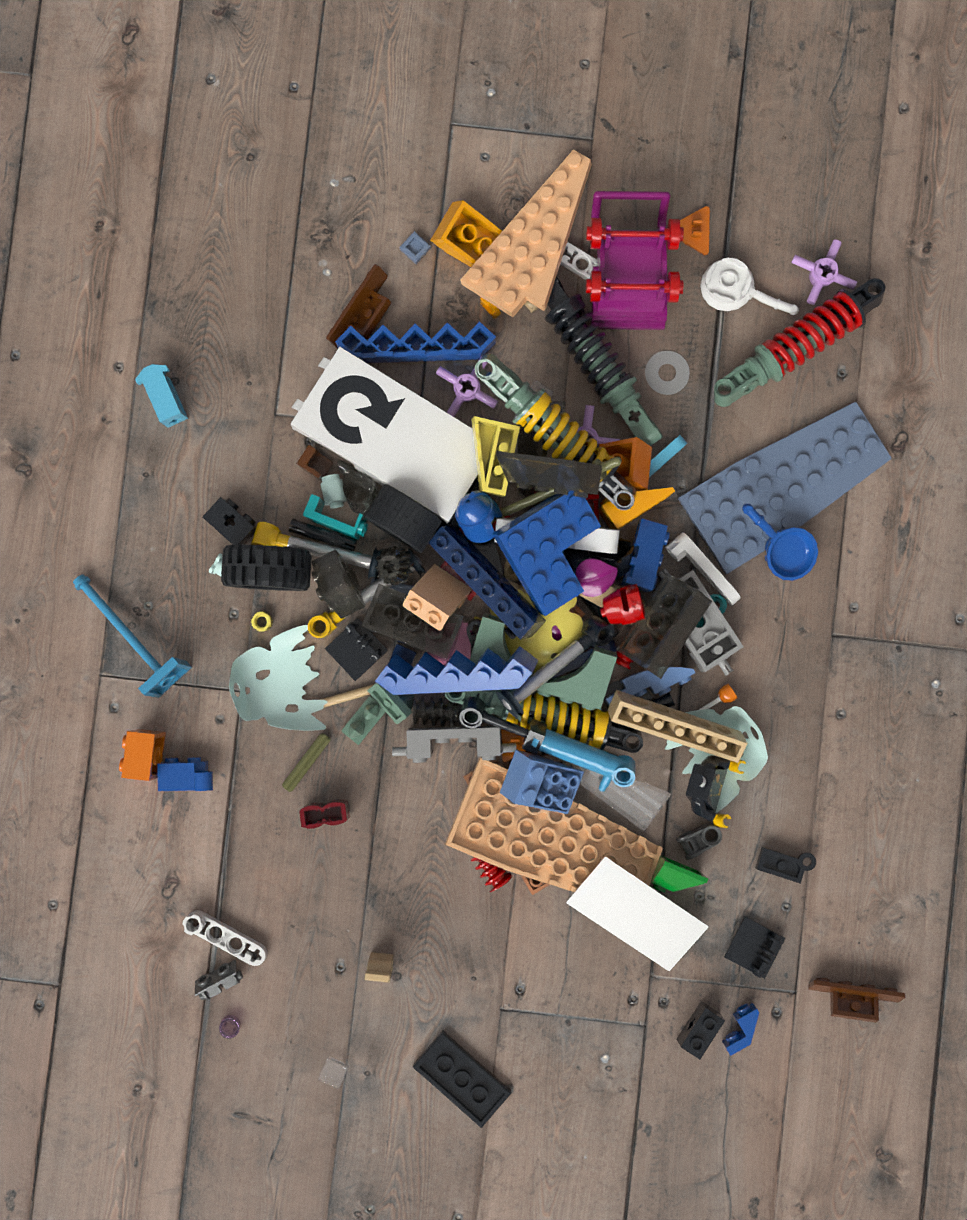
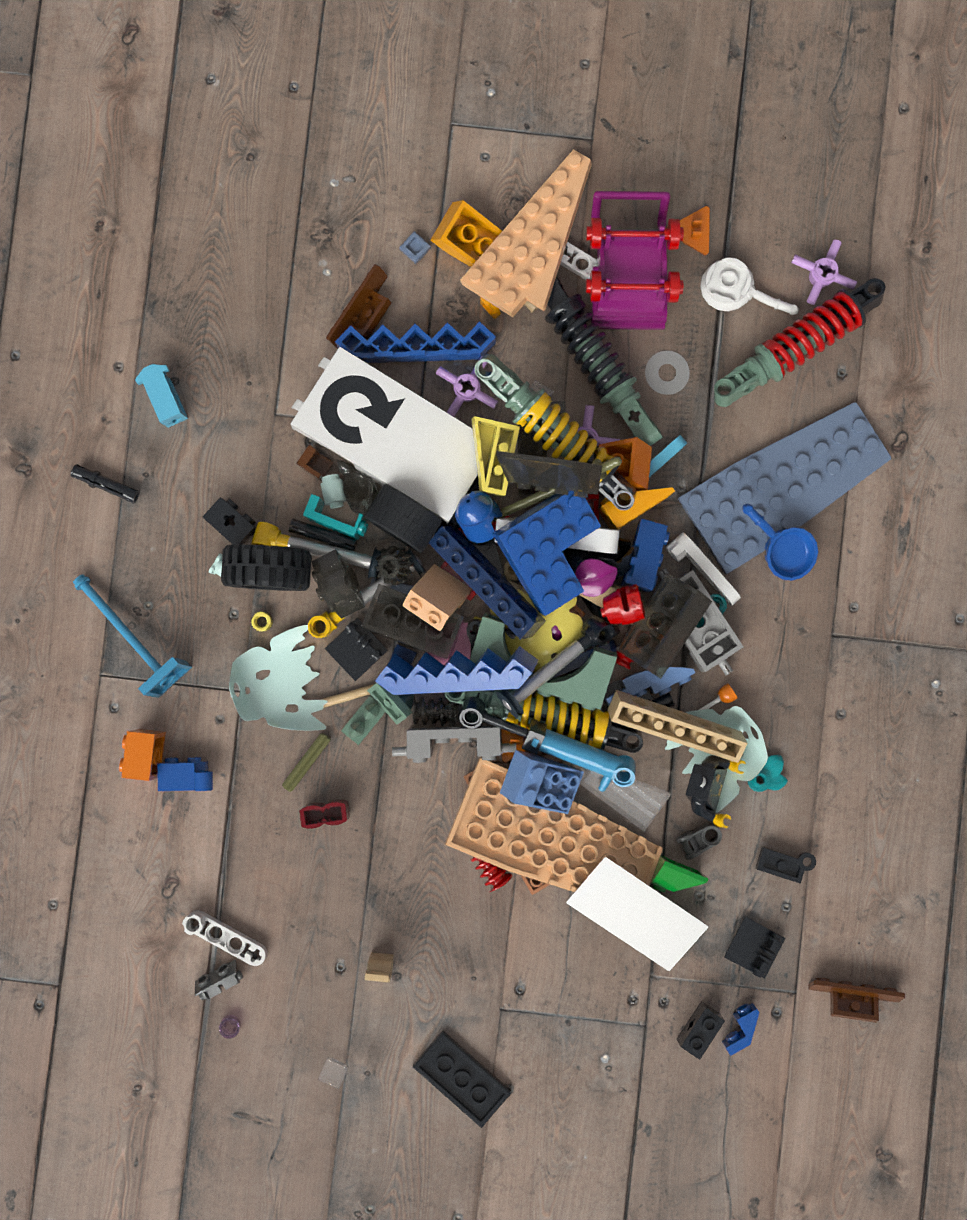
(95, 479): none -> black pin
(771, 775): none -> teal plate

